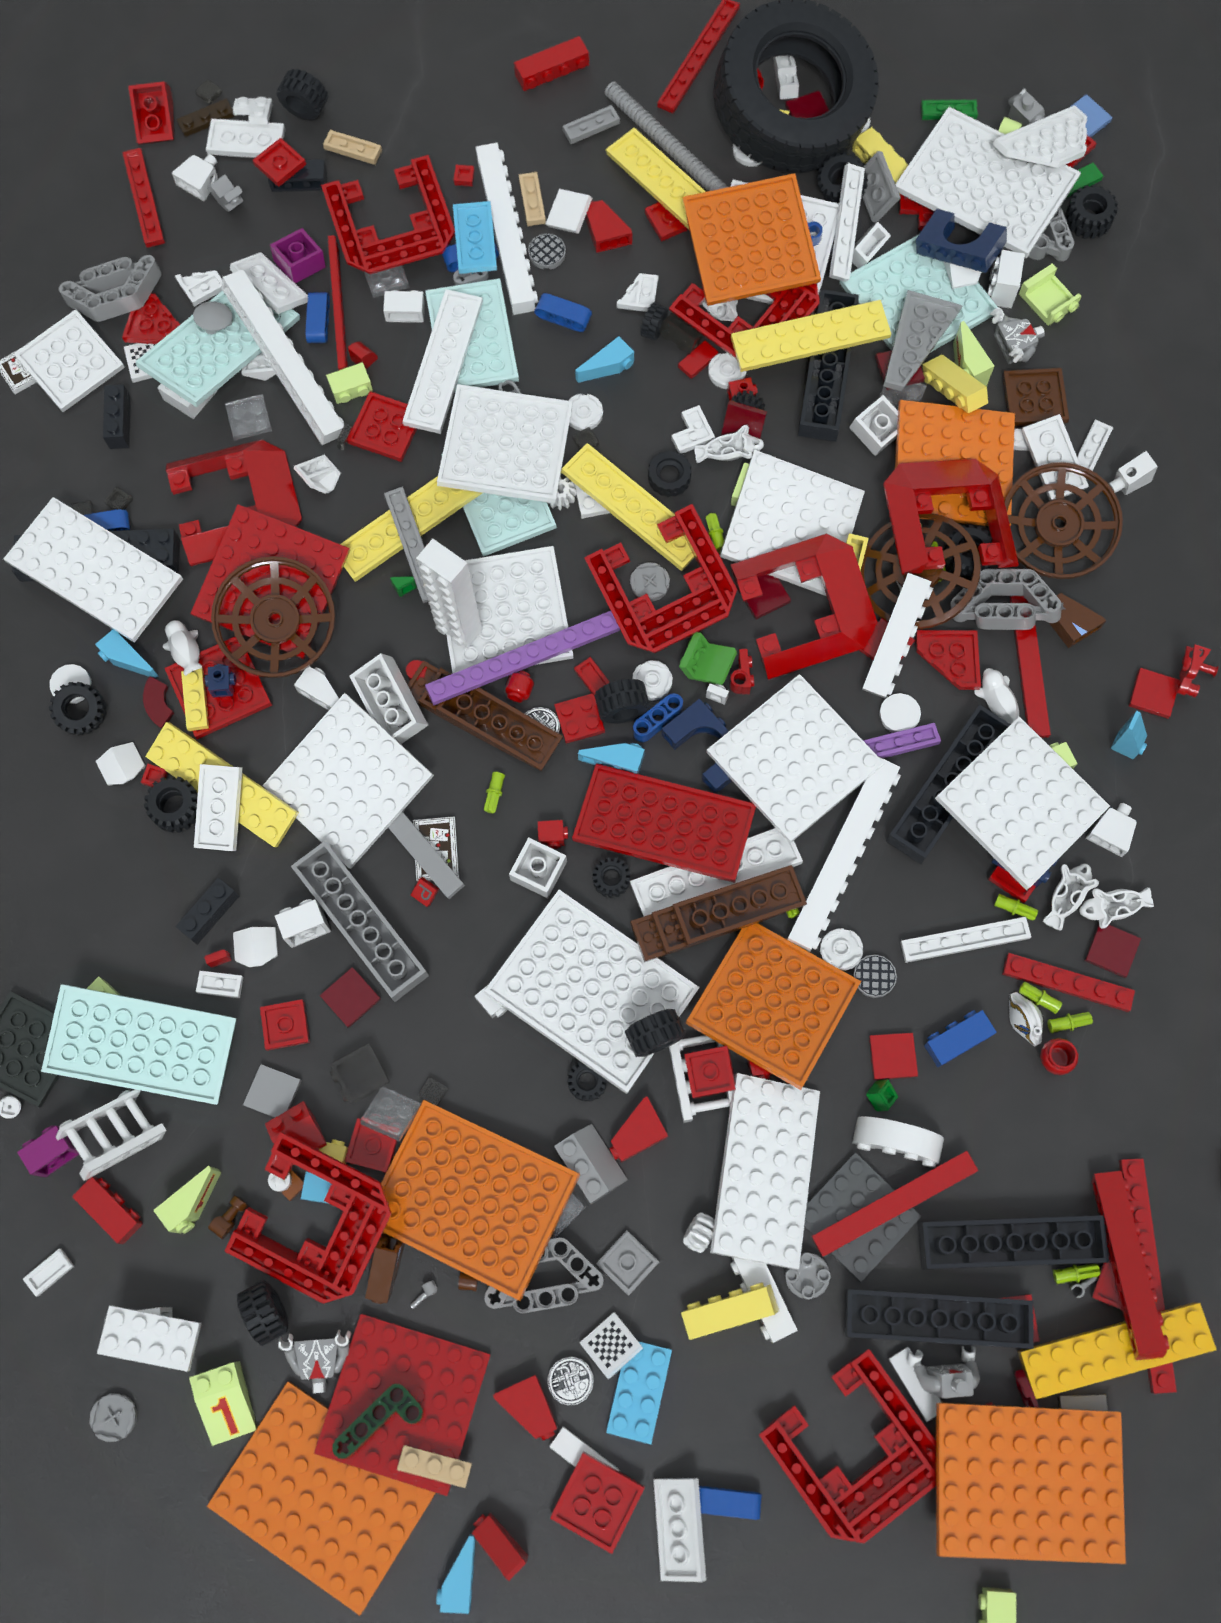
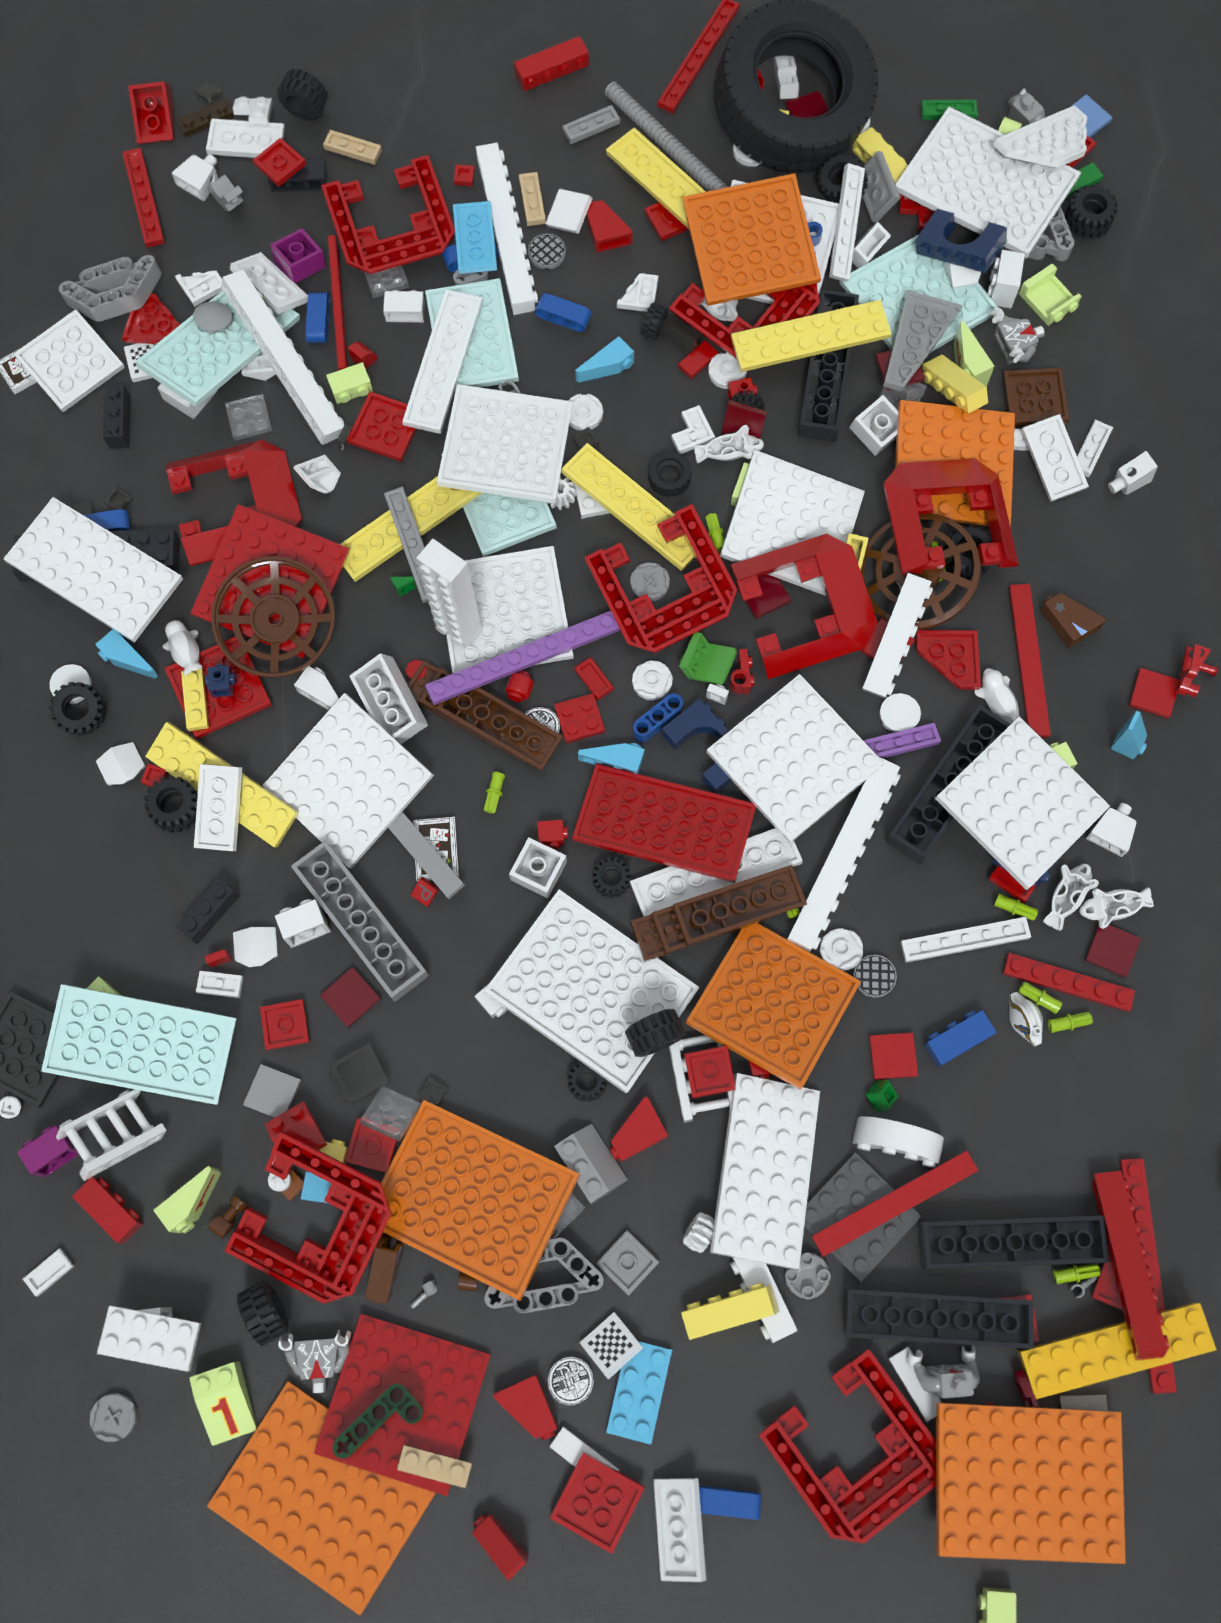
(155, 702): dark red tile -> none
(457, 1588): medium azure slope -> none
(622, 701): black tyre -> none
(1018, 586): light grey piece -> none
(1059, 1056): red piece -> none
(1069, 514): reddish brown dish -> none

